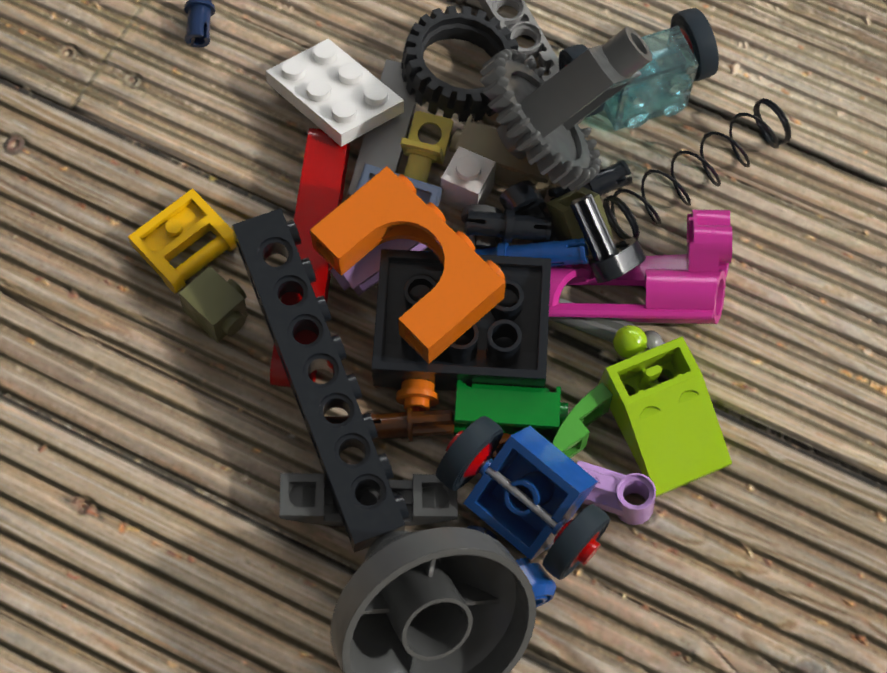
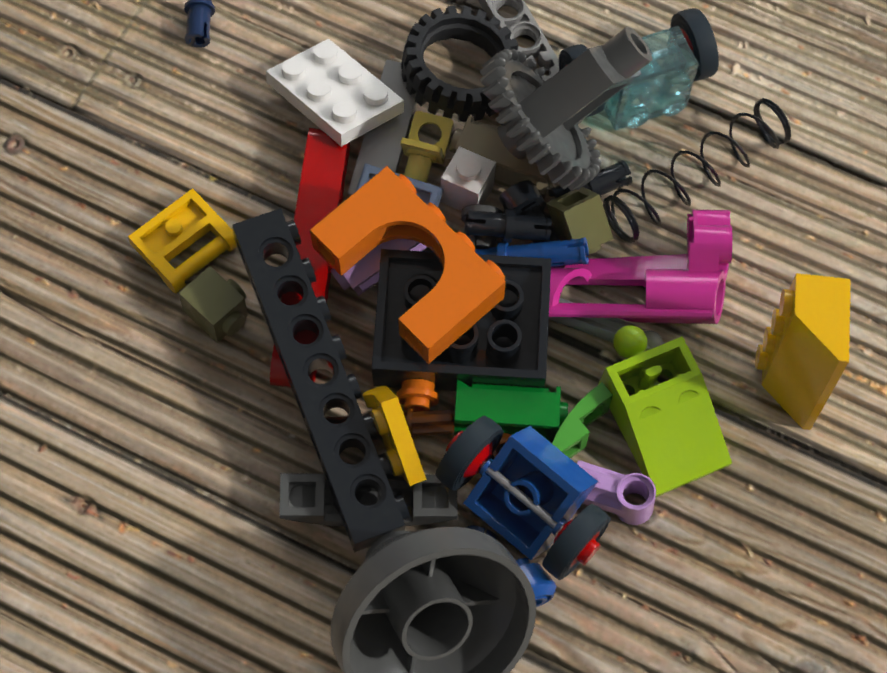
(395, 434): none -> yellow plate
(608, 259): black piece -> none
(806, 345): none -> yellow slope

